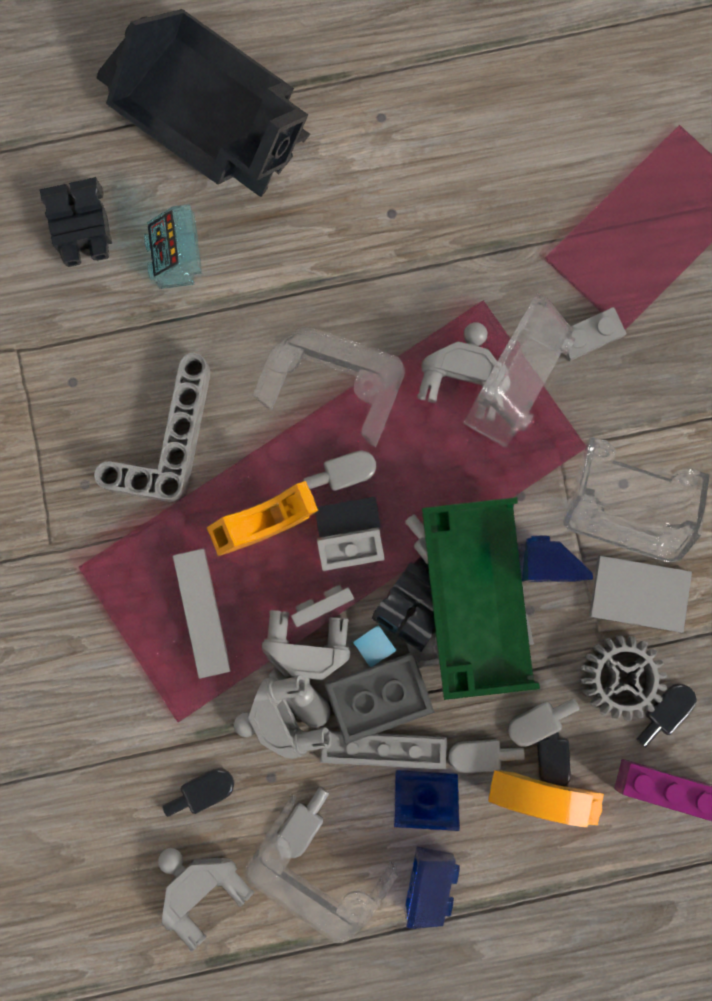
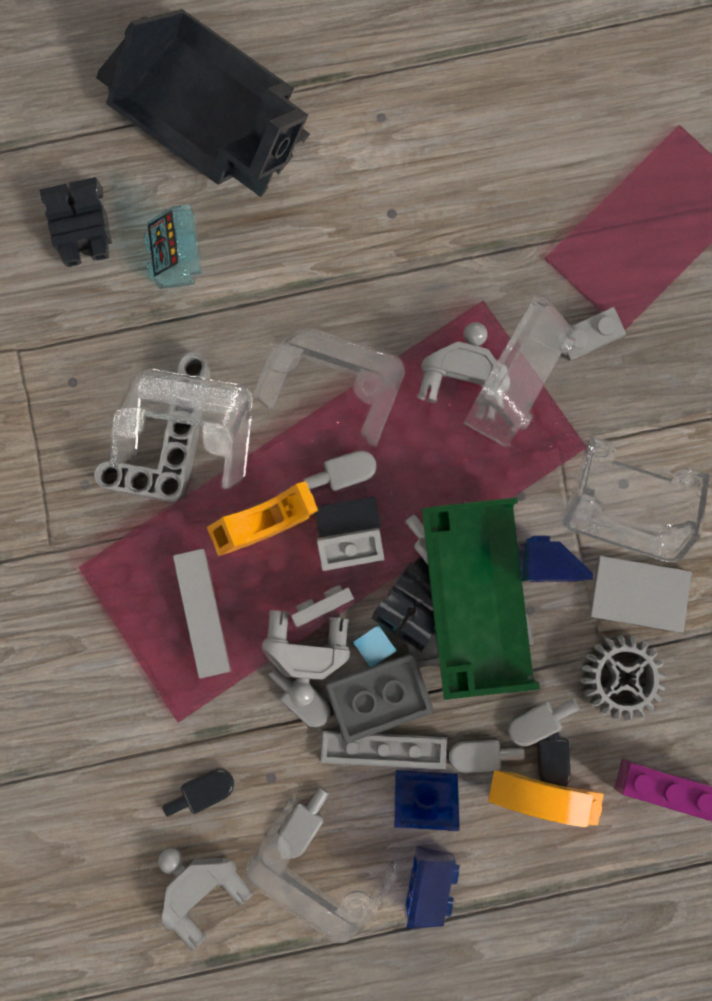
(215, 405): none -> clear windscreen
(275, 722): light grey connector -> none
(668, 714): black piece -> none

